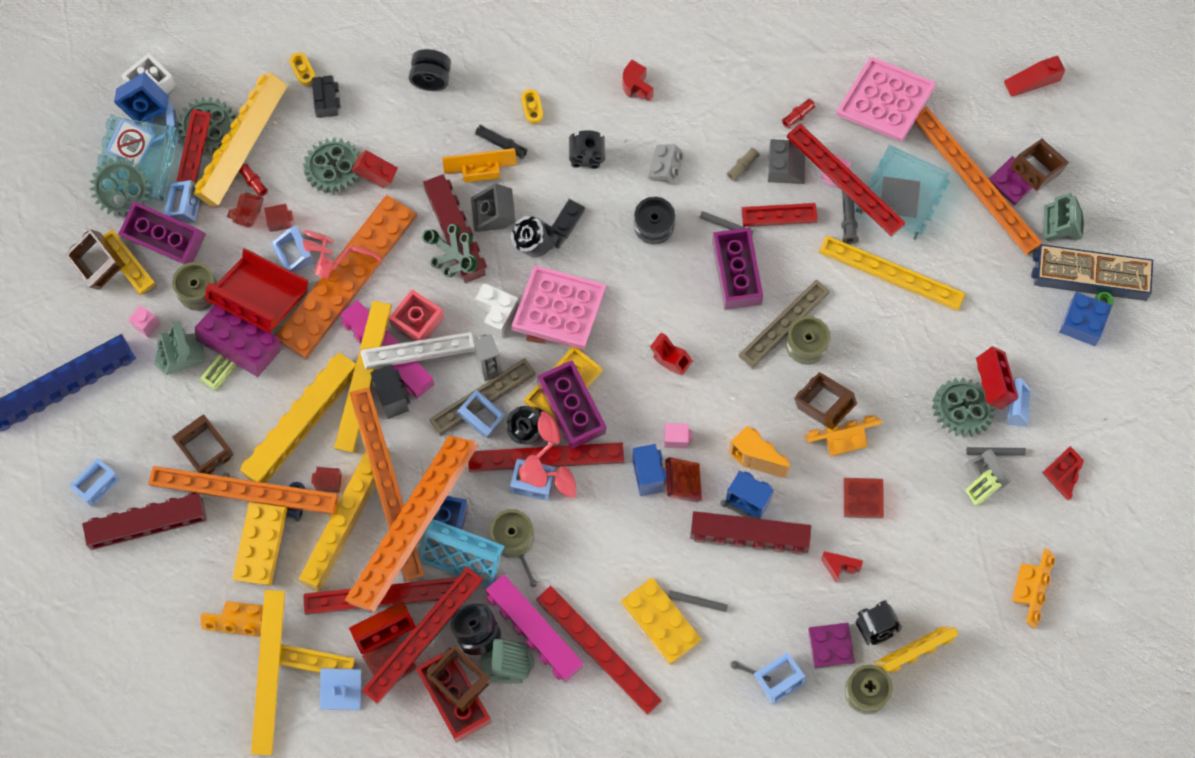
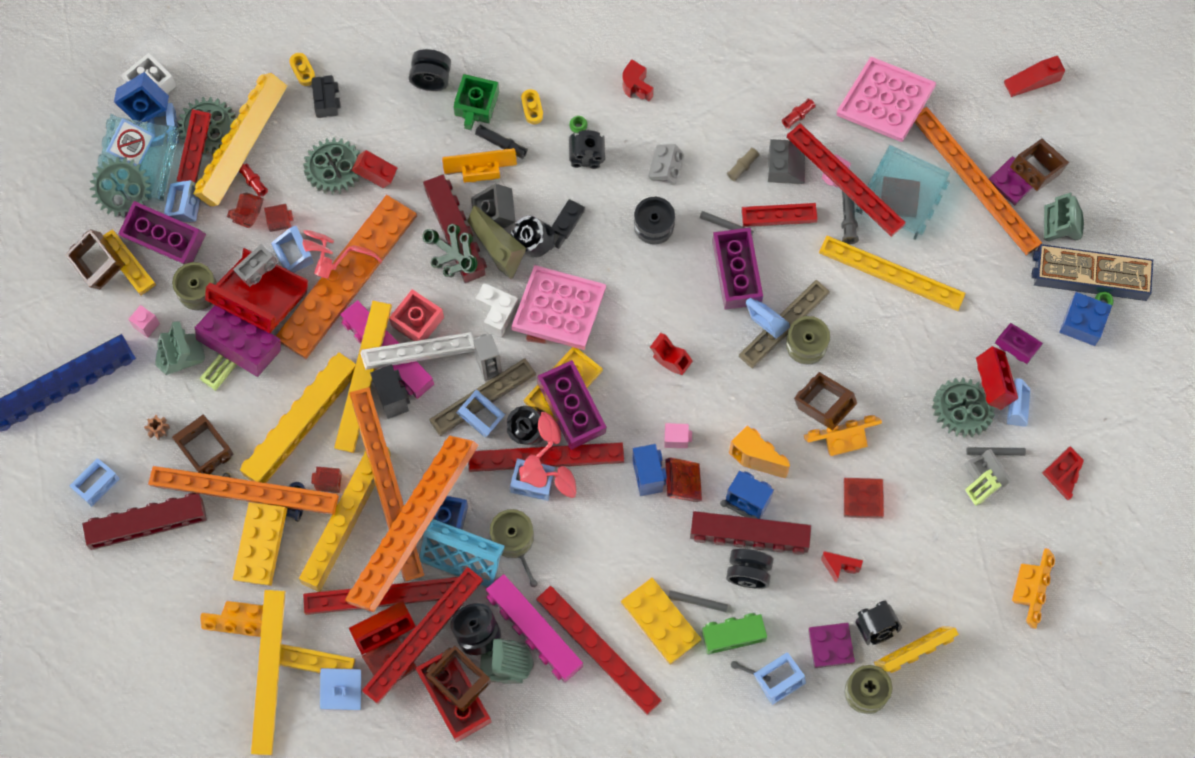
(160, 430): none -> nougat gear
(255, 265): none -> light grey bracket
(475, 100): none -> green hinge
(498, 243): none -> olive wedge
(578, 120): none -> bright green plate
(734, 633): none -> bright green brick
(749, 568): none -> black wheel
(767, 318): none -> light blue tile
(1018, 343): none -> magenta plate

